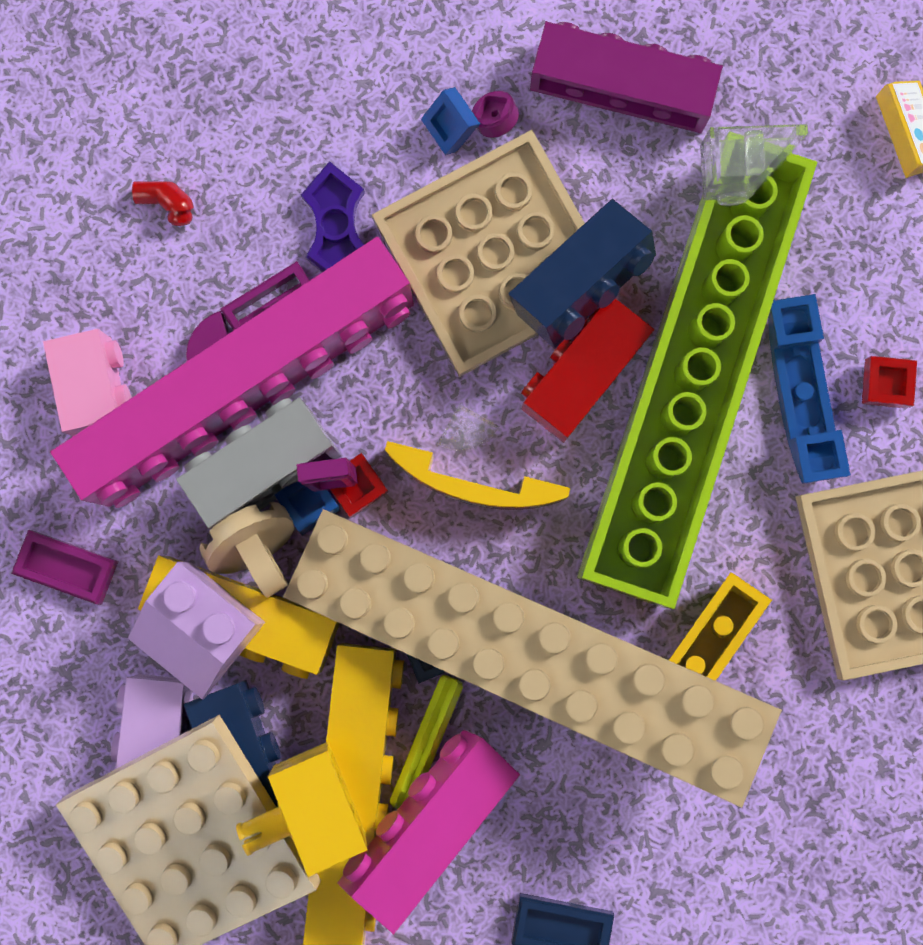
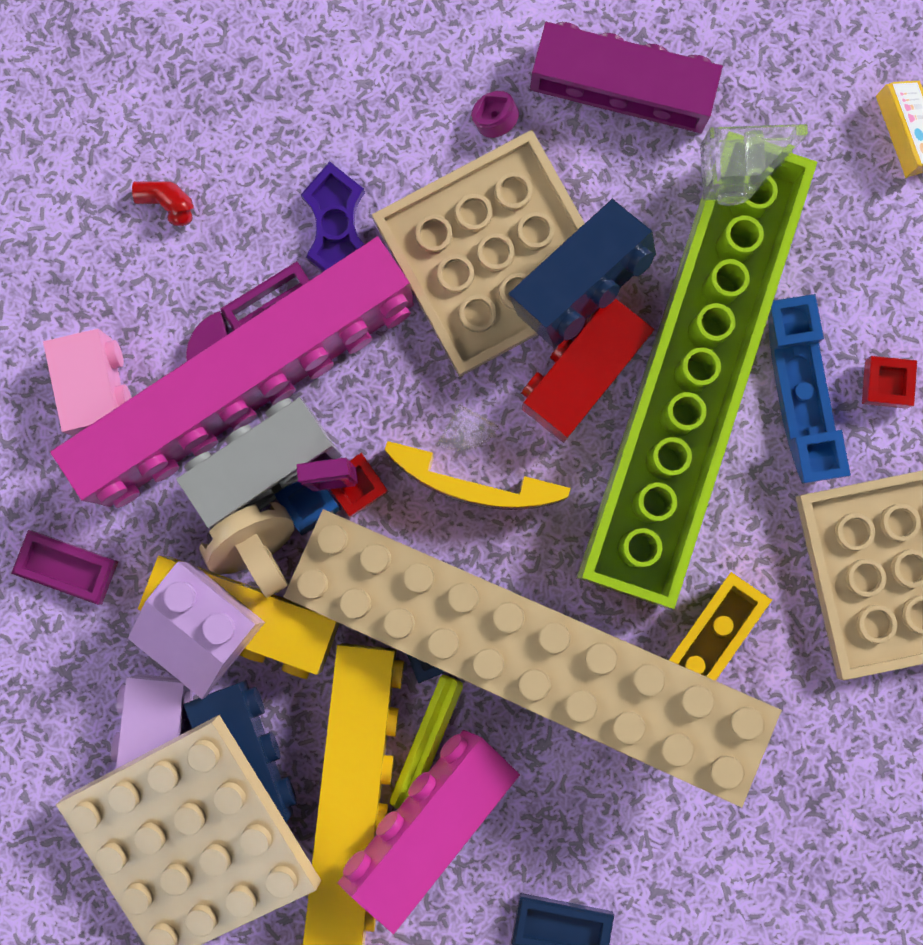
(311, 810): yellow brick -> none
(450, 121): blue plate -> none

